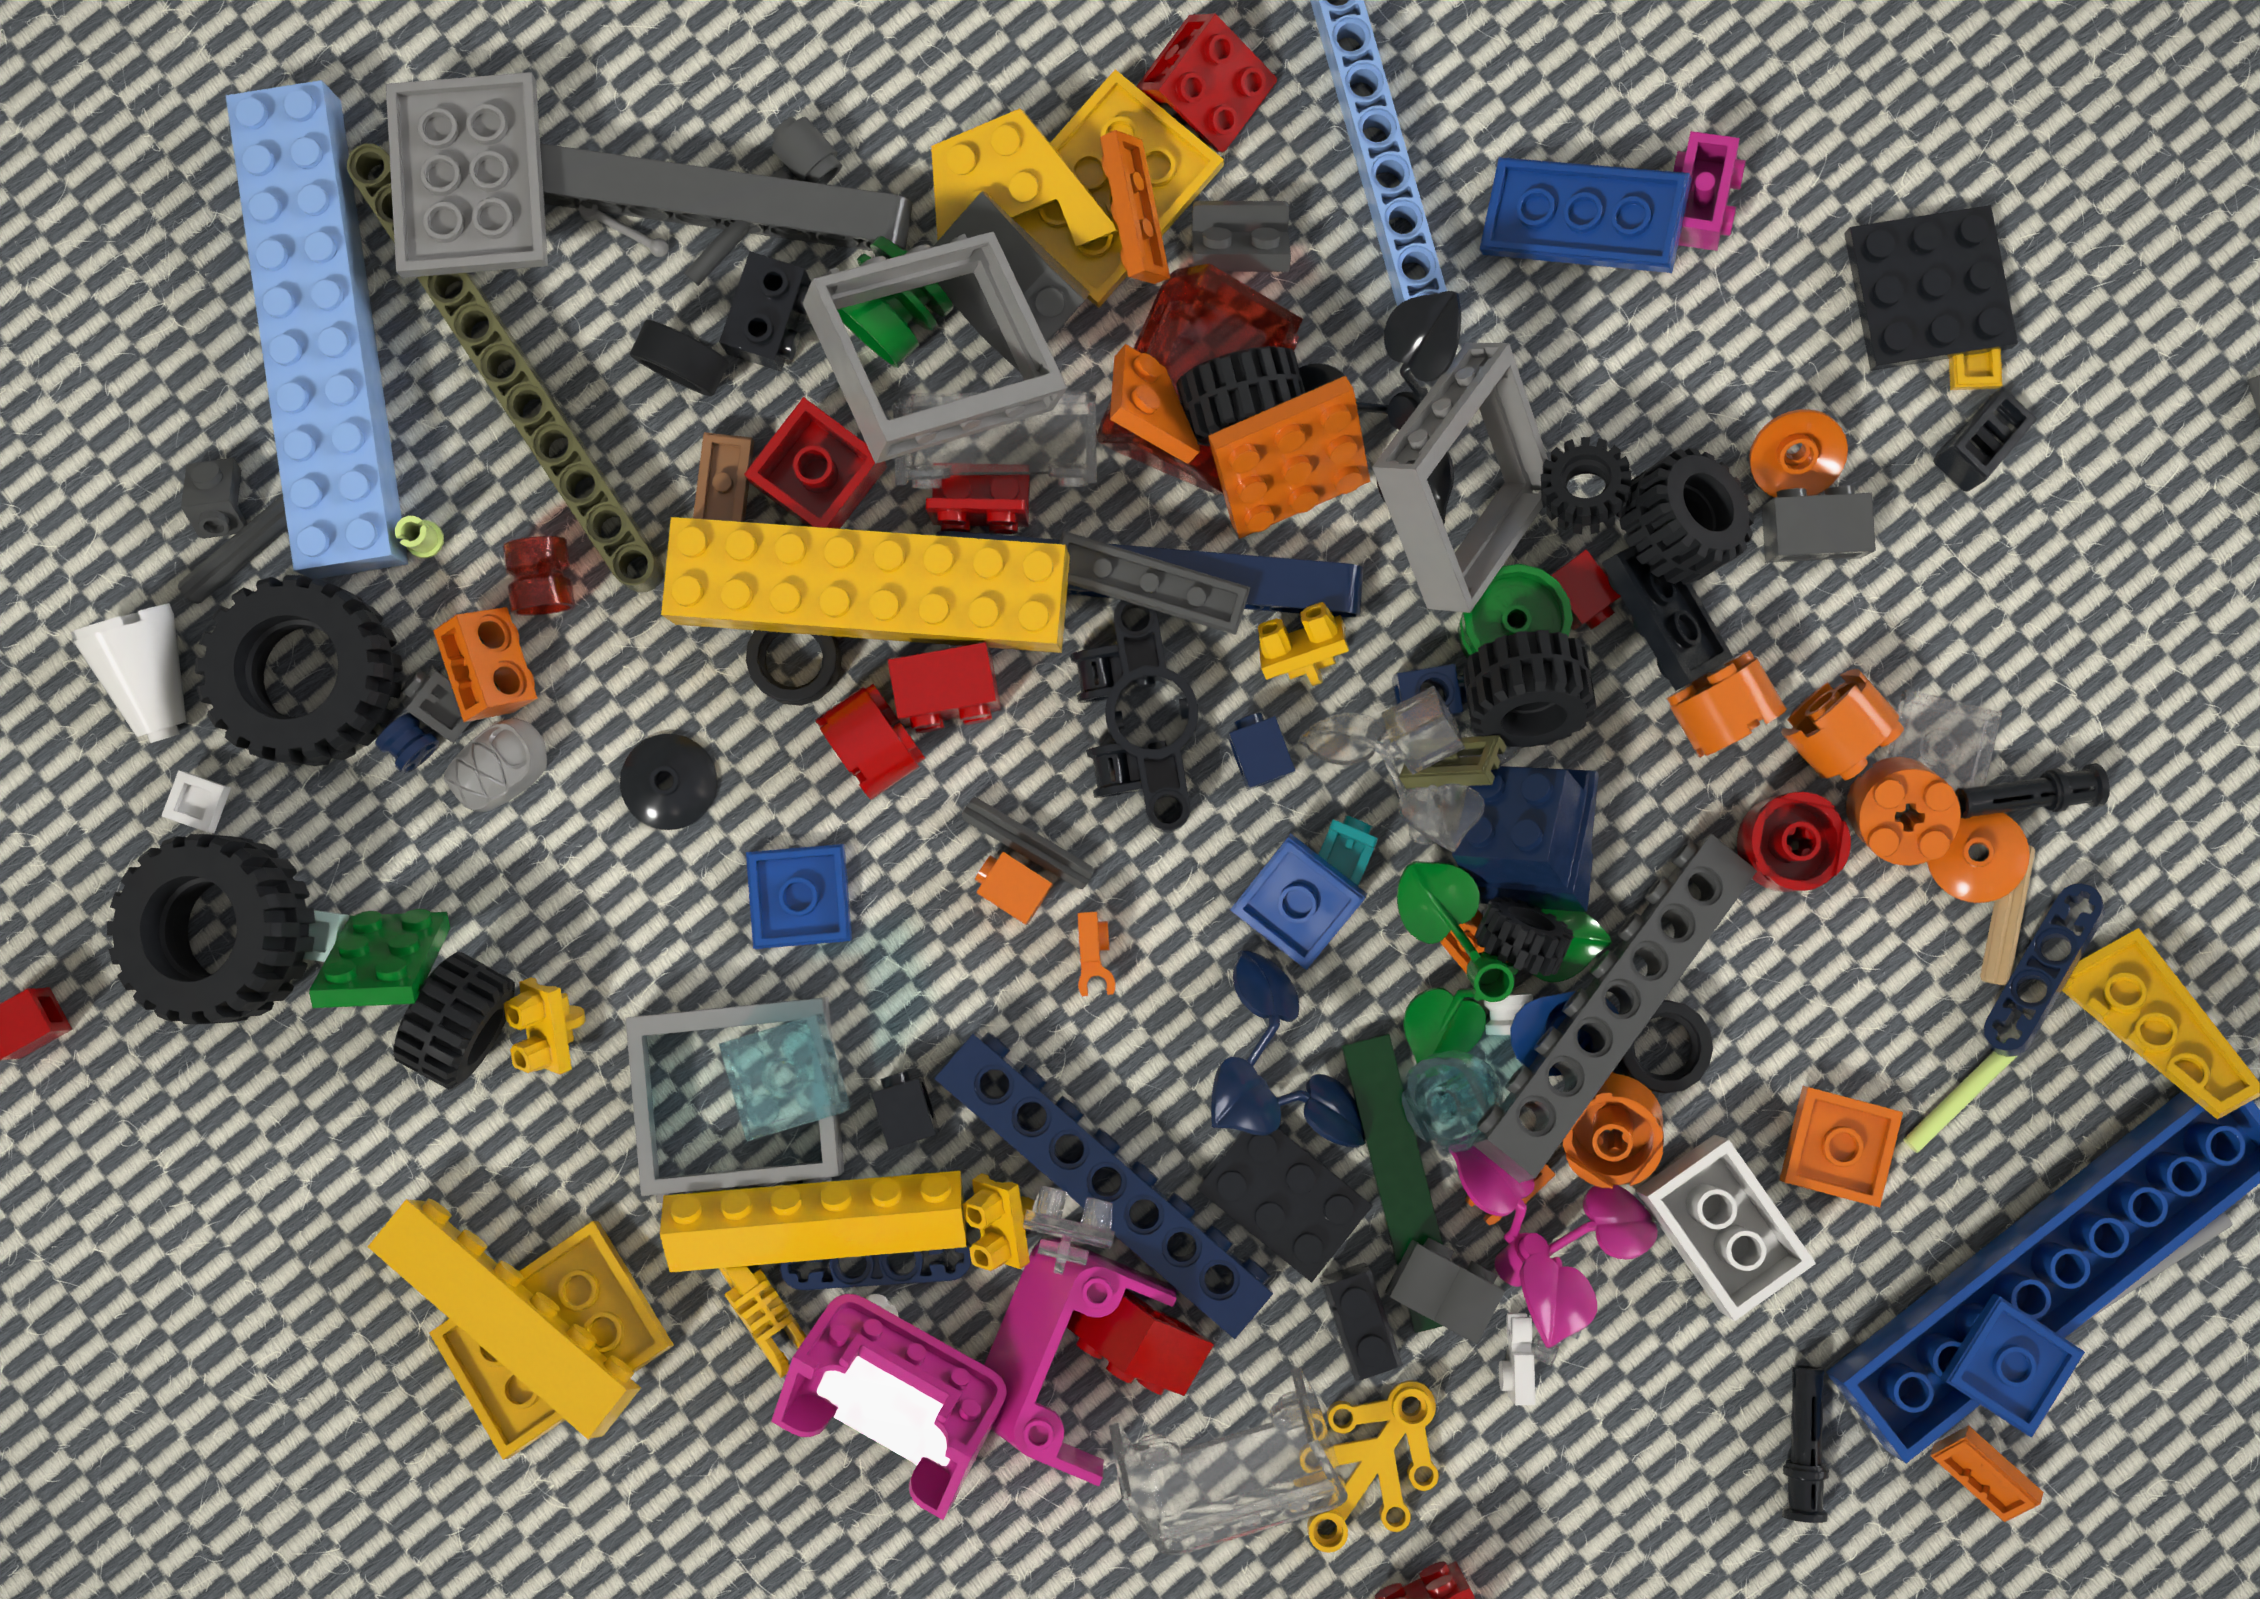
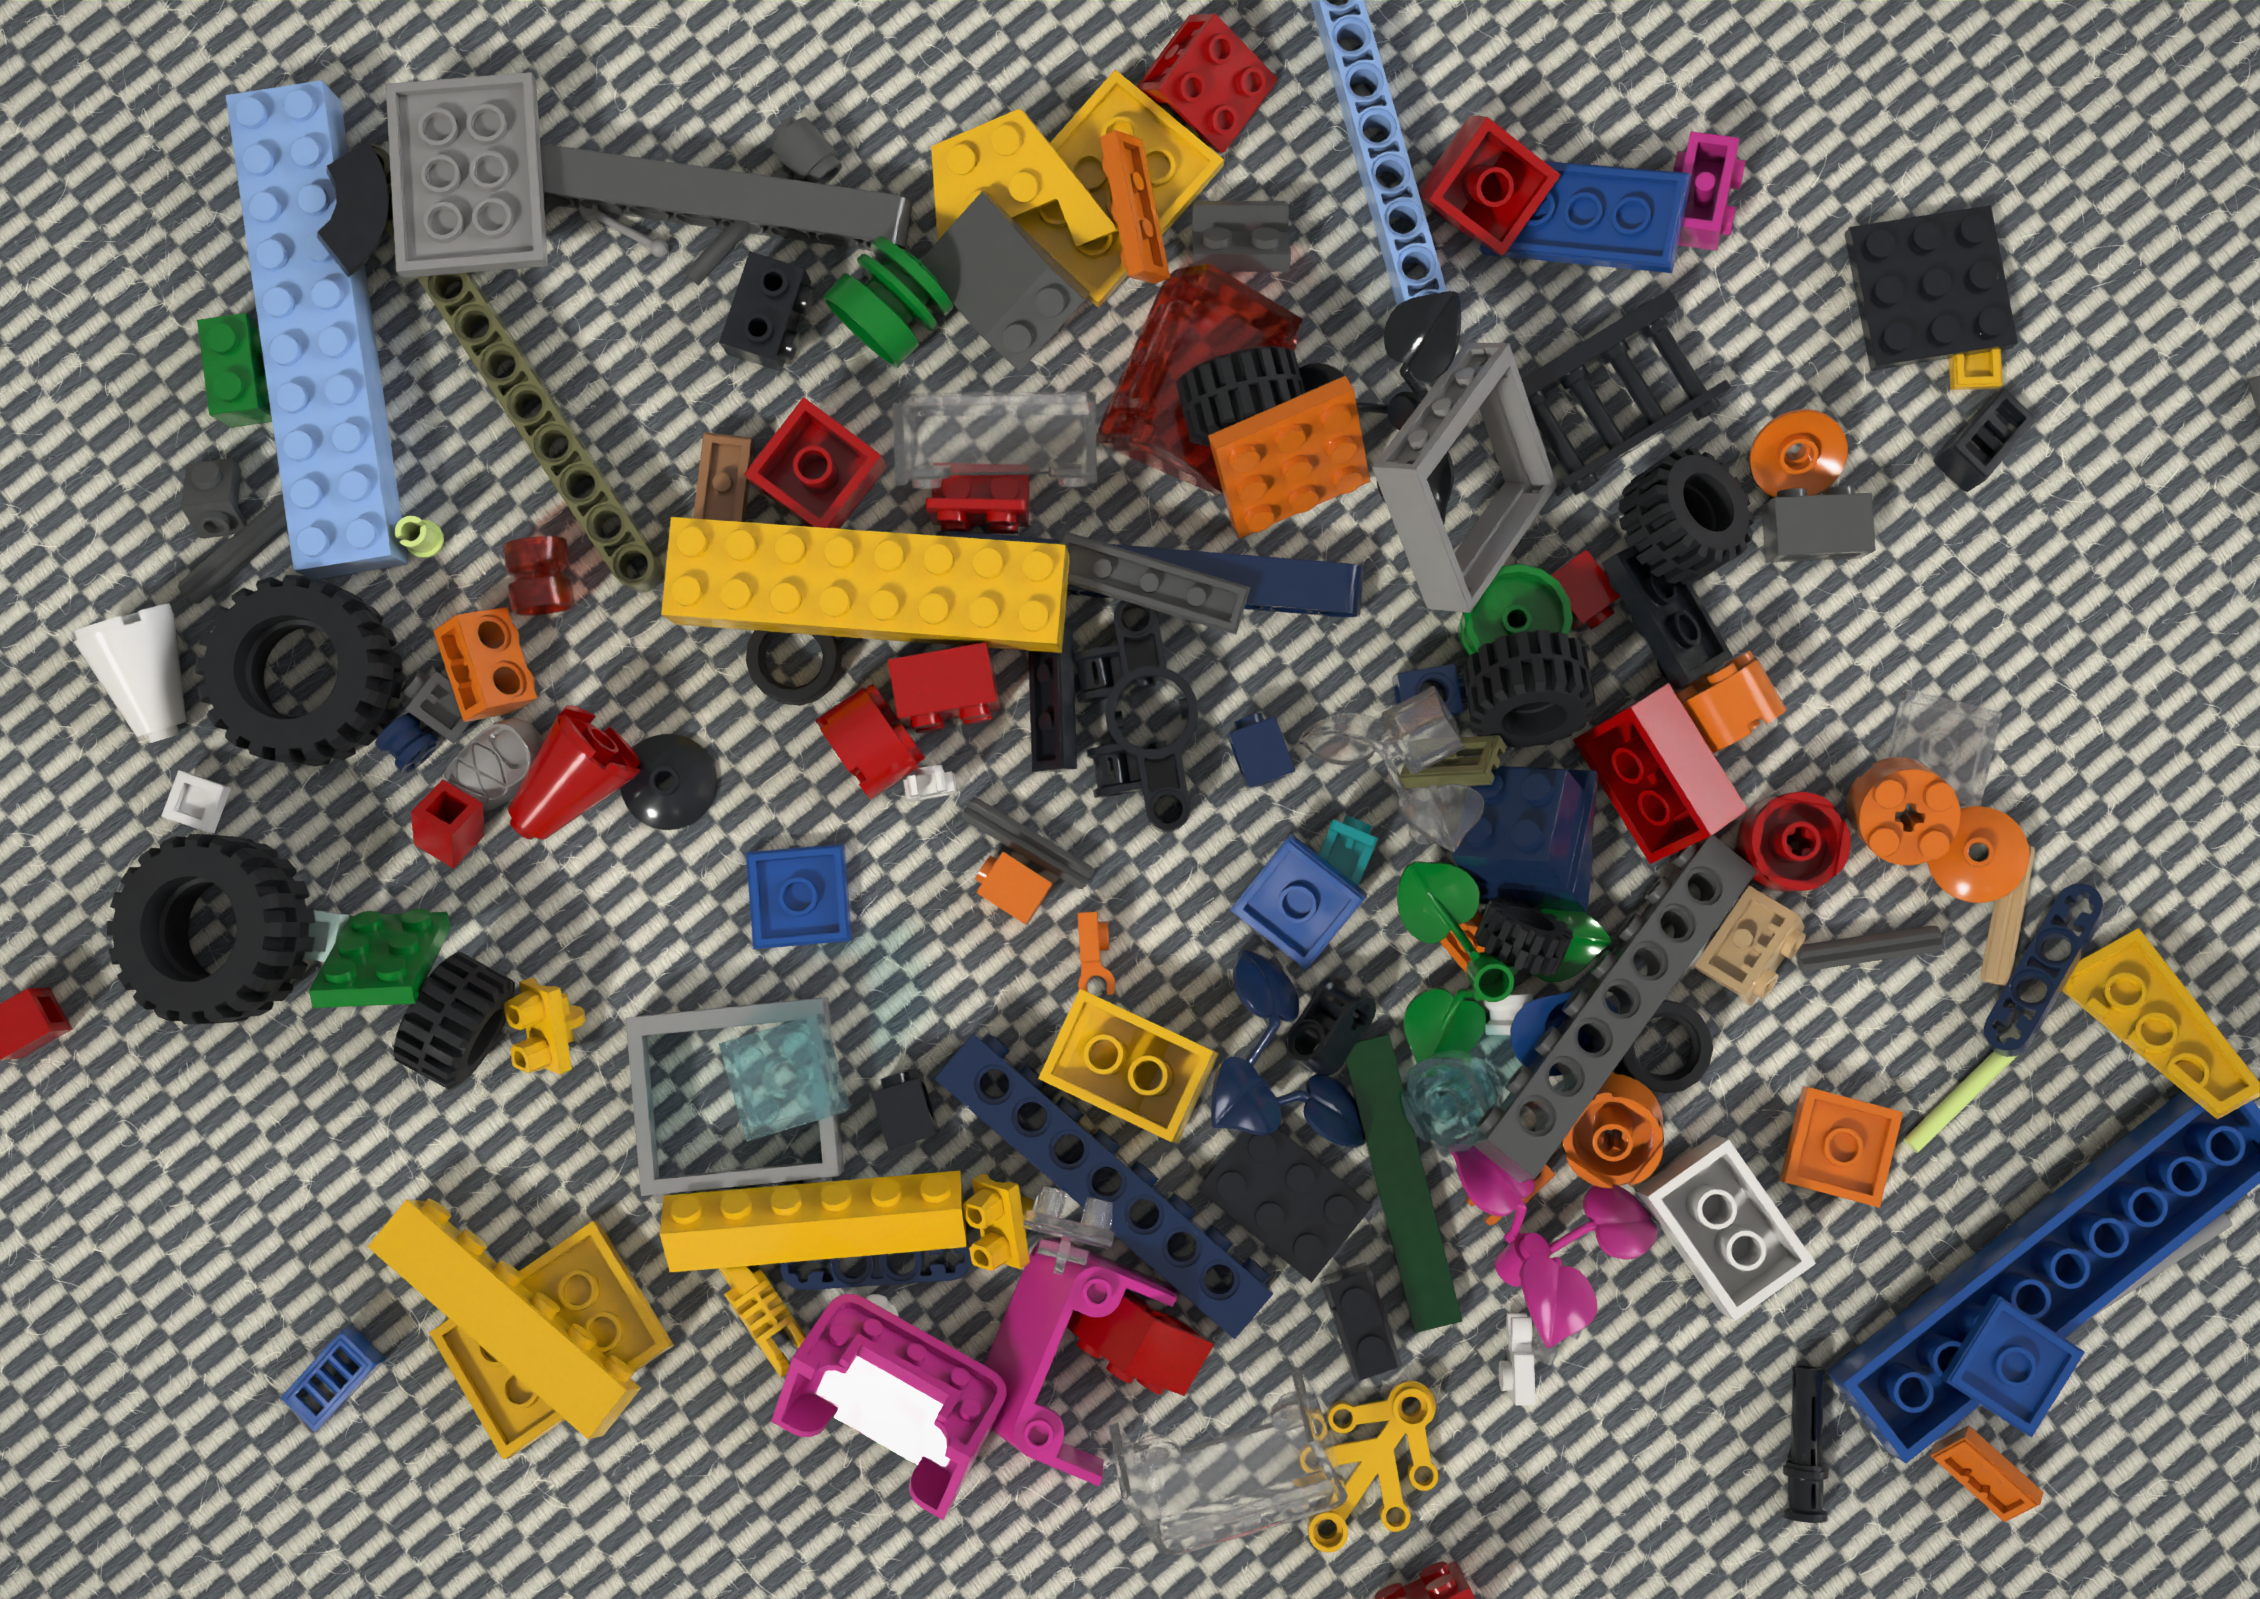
(234, 370): none -> green brick
(359, 209): none -> black tile
(360, 1351): none -> blue slope
(448, 823): none -> red brick
(570, 774): none -> red cone
(679, 357): black tyre -> none
(930, 783): none -> white plate
(957, 419): light grey window -> none
(1053, 707): none -> black tile
(1128, 1066): none -> yellow slope
(1148, 404): orange wing -> none
(1304, 649): yellow hips -> none
(1330, 1026): none -> black piece
(1445, 1290): dark grey brick -> none
(1487, 184): none -> red slope
(1586, 460): black tyre -> none
(1612, 347): none -> black fence
(1660, 774): none -> red brick
(1752, 946): none -> tan bracket
(1842, 726): orange brick -> none
(1869, 948): none -> dark grey axle
(2052, 790): black pin -> none

